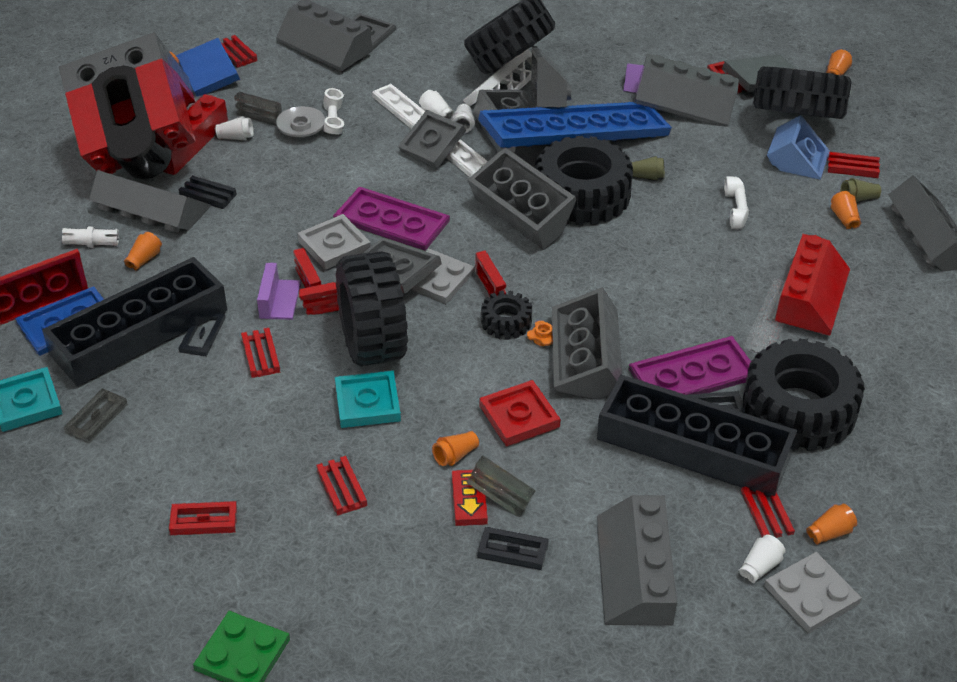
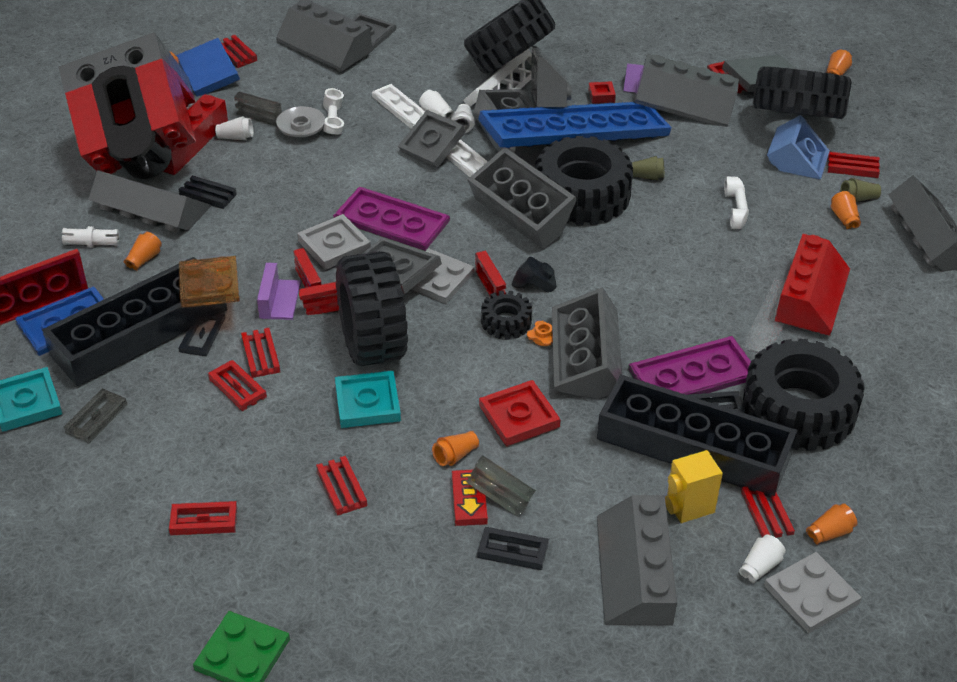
(208, 281): none -> clear orange plate
(259, 392): none -> red tile
(536, 273): none -> black plate
(602, 92): none -> red plate
(693, 486): none -> yellow brick

